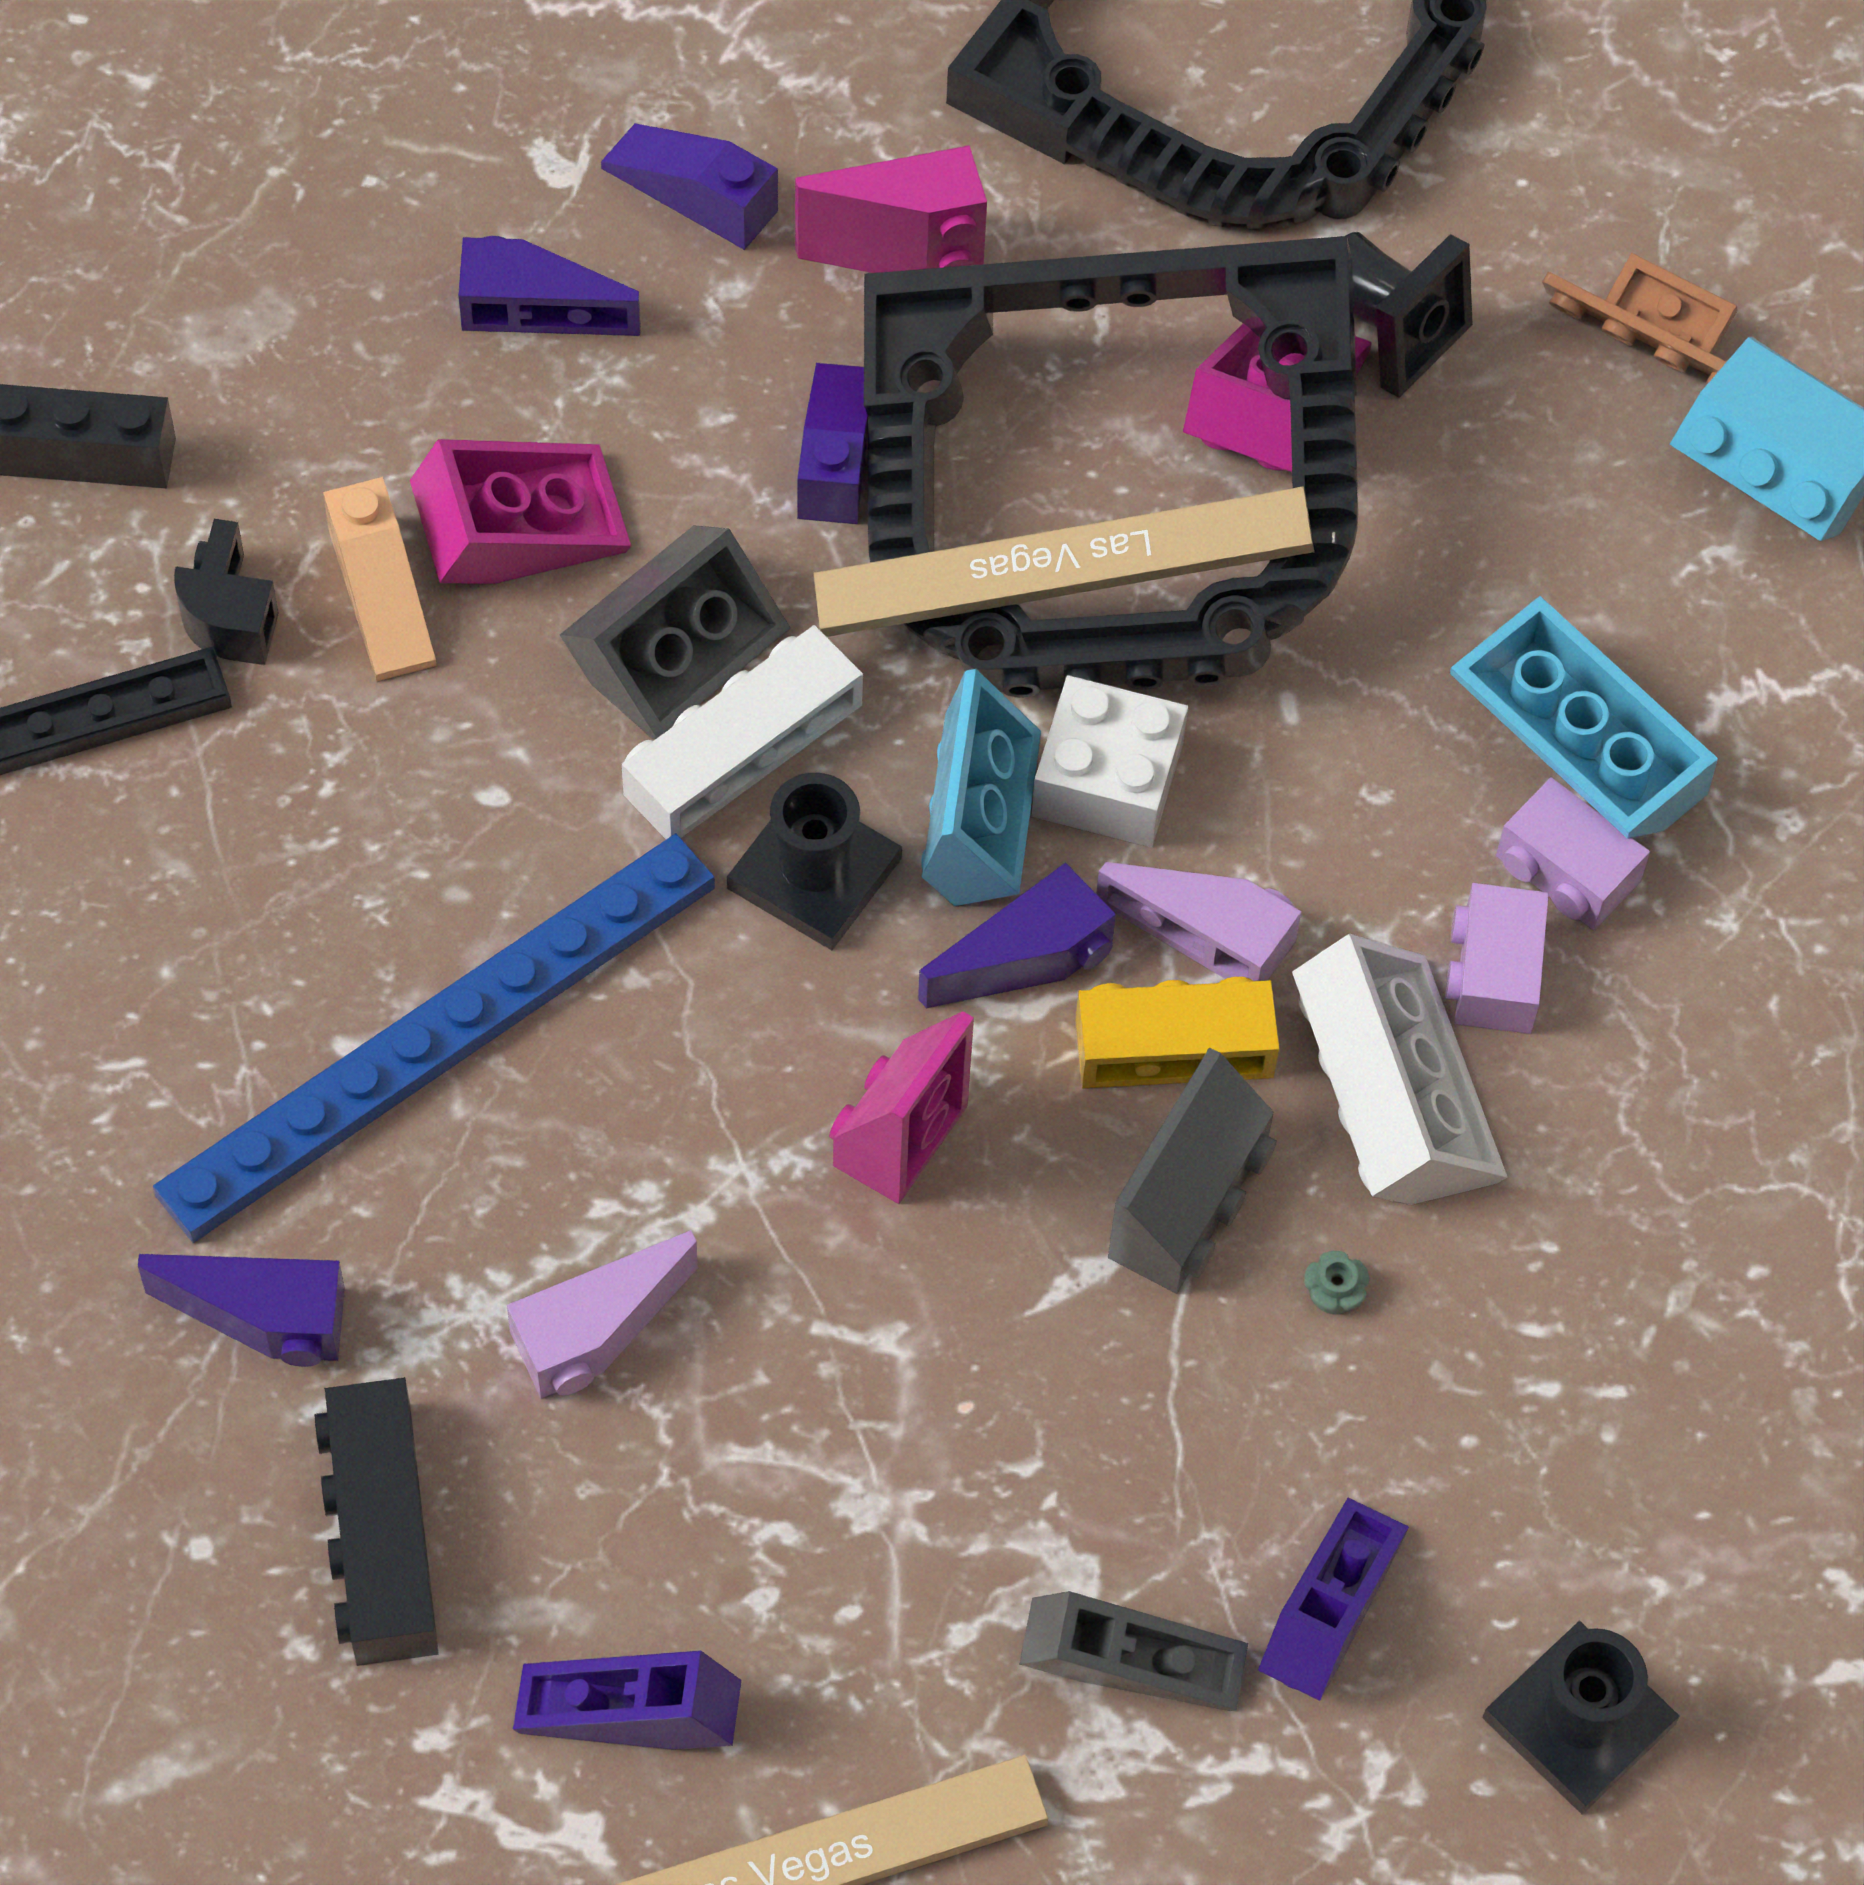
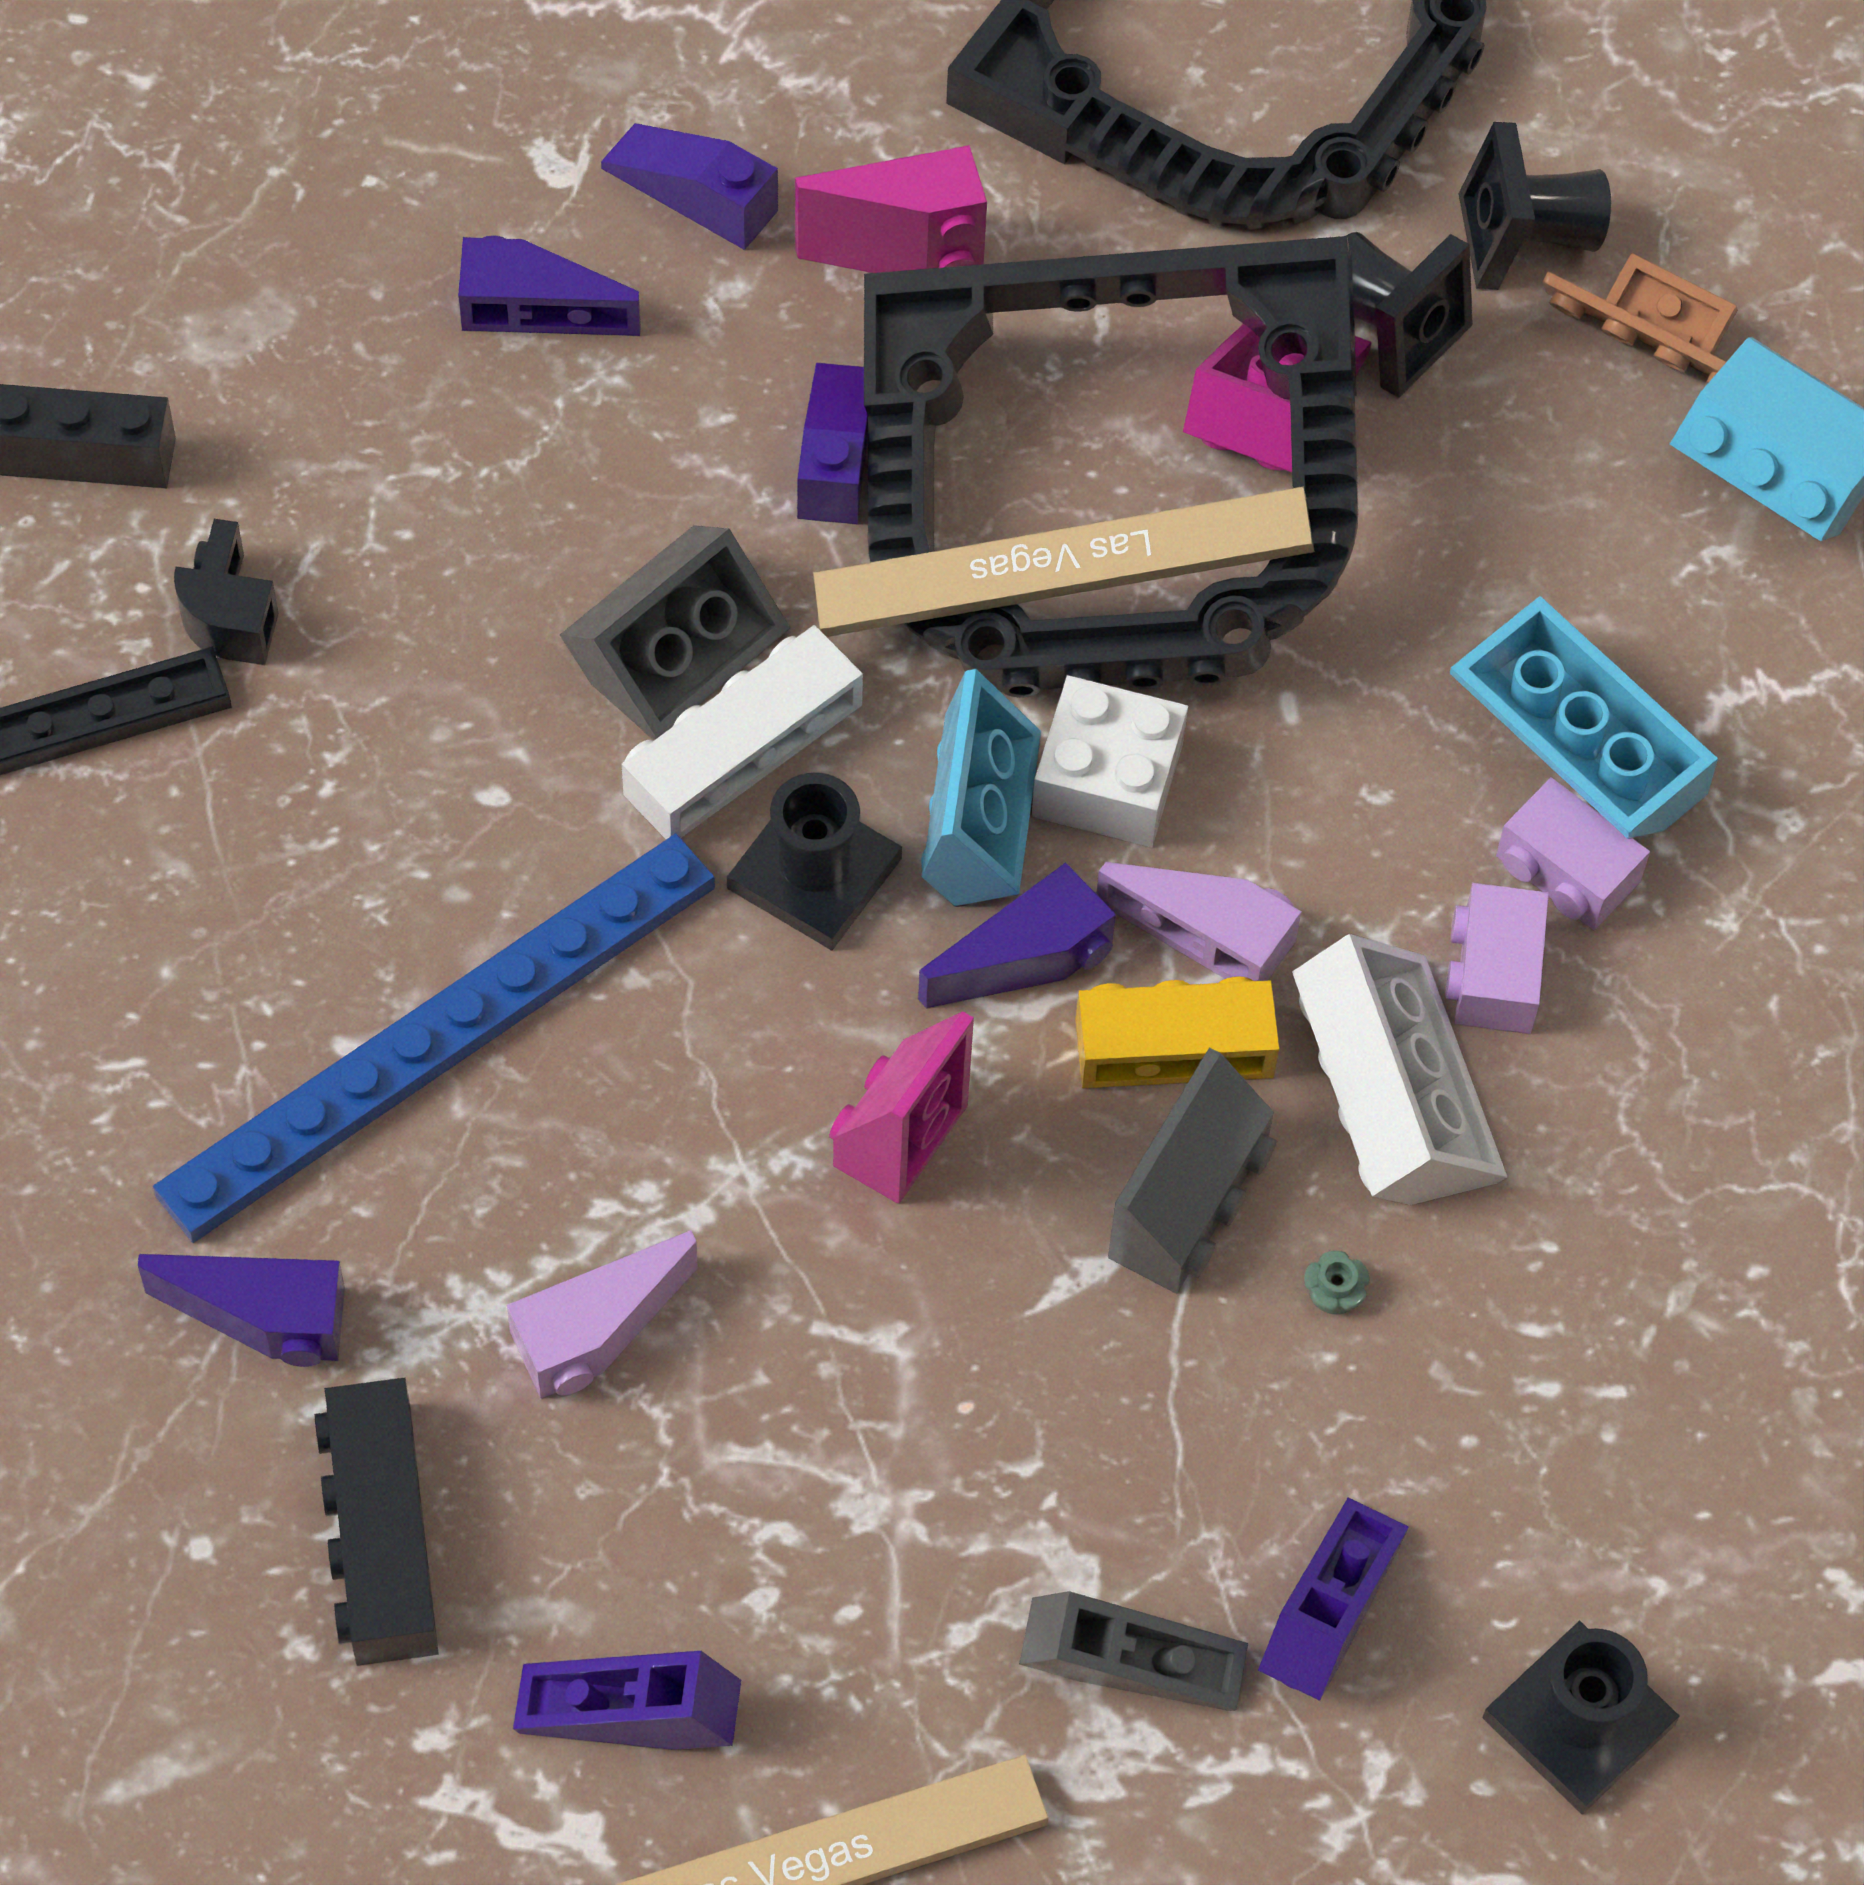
(379, 578): light nougat slope -> none
(515, 508): dark pink slope -> none
(1507, 207): none -> black plant

